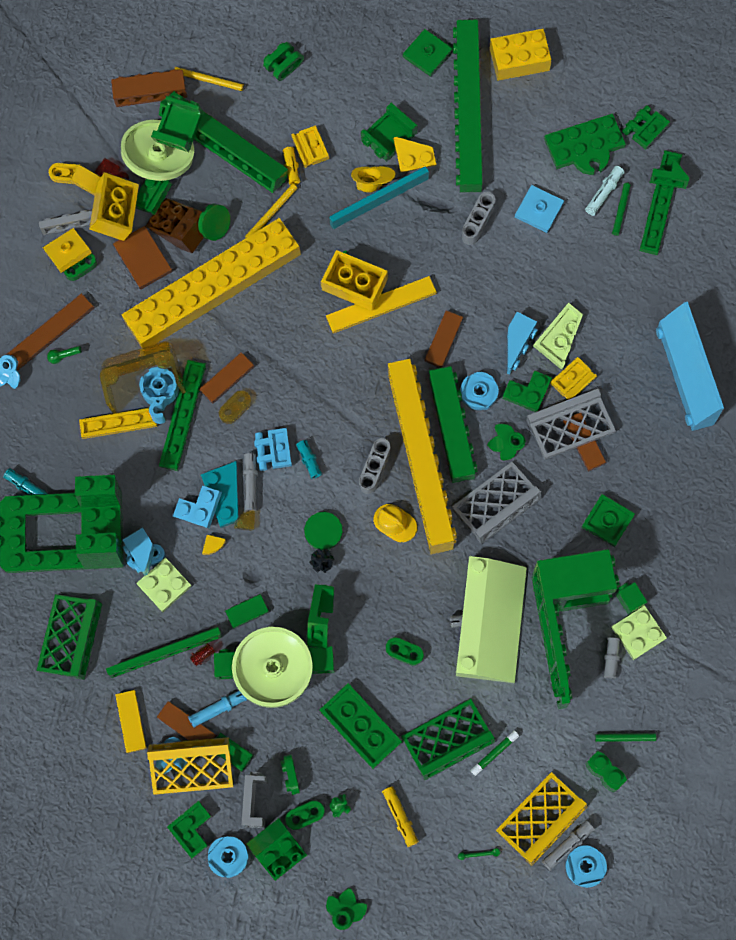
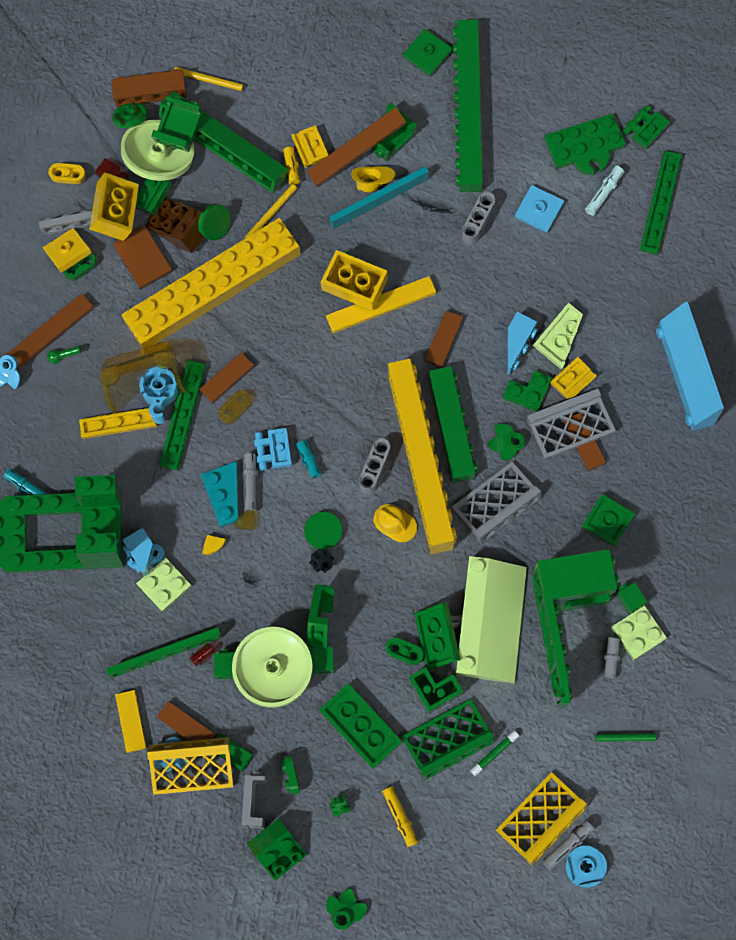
(85, 179): yellow tile -> none
(85, 637): green fence -> none
(129, 115): none -> green tile
(185, 829): green plate -> none
(201, 512): medium azure plate -> none
(216, 857): medium azure plate -> none
(217, 708): medium azure pin -> none
(247, 611): green tile -> none
(283, 61): green brick -> none
(305, 815): green plate -> none
(356, 147): none -> dark orange tile
(413, 155): yellow wing -> none
(434, 695): none -> green brick
(437, 636): none -> green tile
(481, 401): medium azure plate -> none
(495, 852): green hinge -> none
(520, 54): yellow brick -> none
(609, 775): green brick -> none
(621, 209): green bar -> none
(674, 178): green slope -> none

